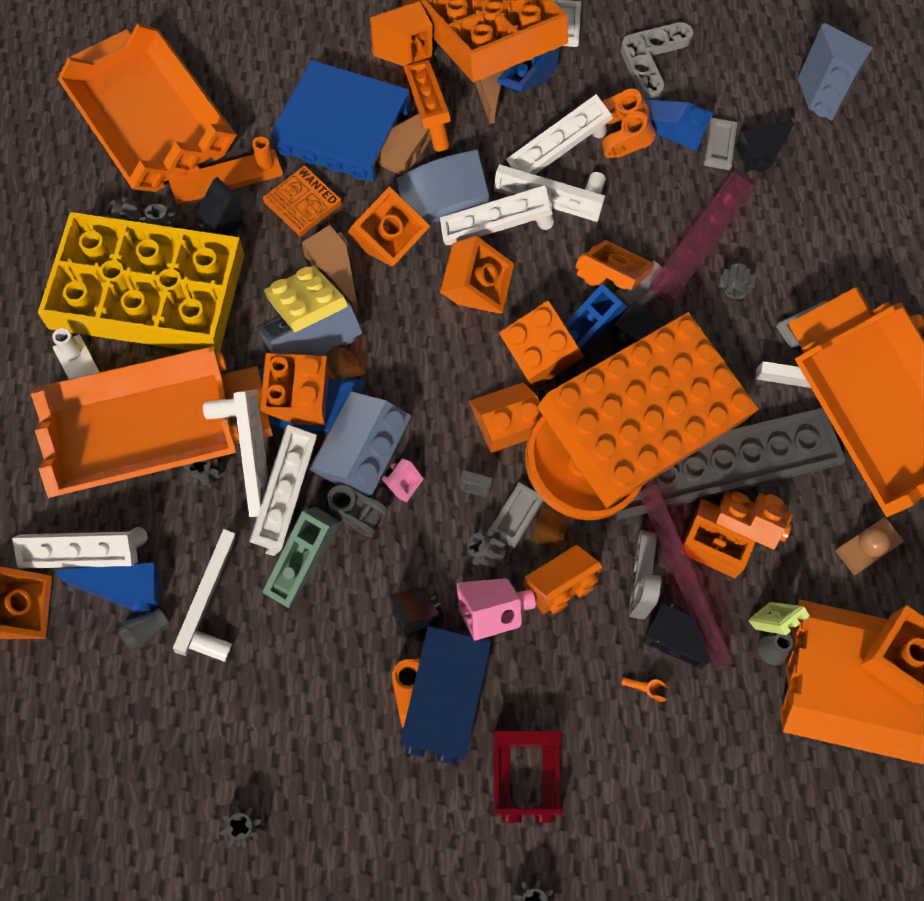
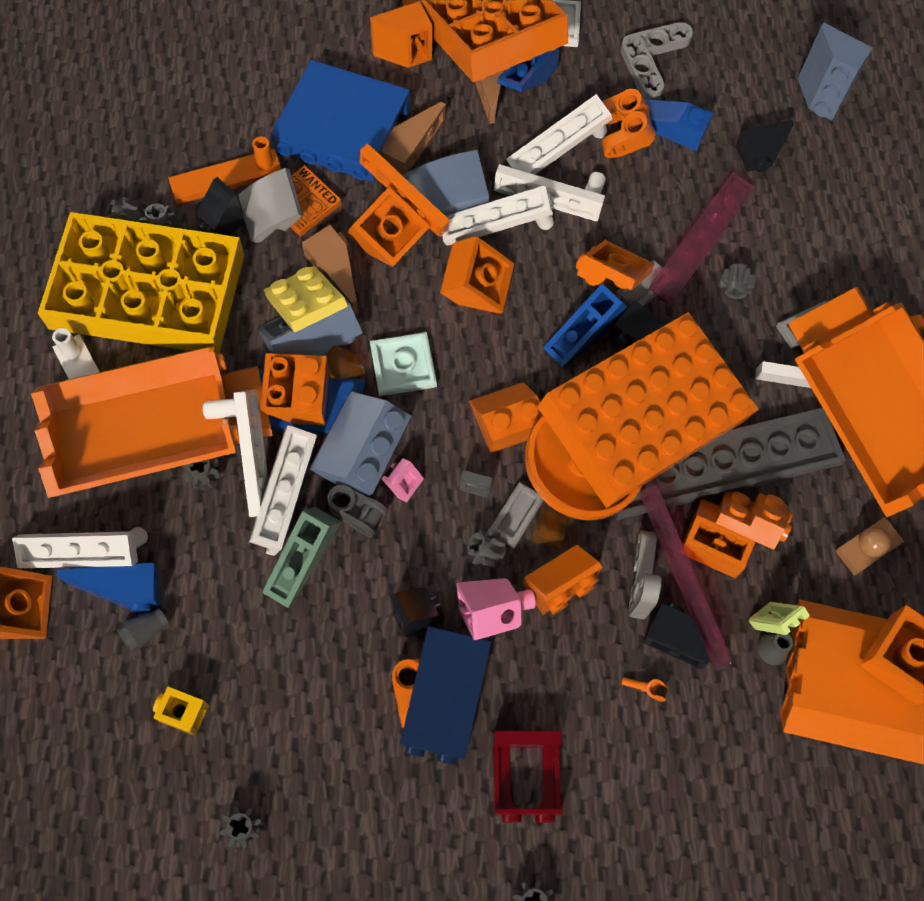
(145, 107): orange panel -> none
(169, 701): none -> yellow brick
(189, 636): white piece -> none
(270, 205): none -> light grey slope
(391, 177): none -> orange tile
(403, 364): none -> light aqua tile
(429, 102): orange piece -> none
(541, 344): orange brick -> none
(720, 144): light grey tile -> none

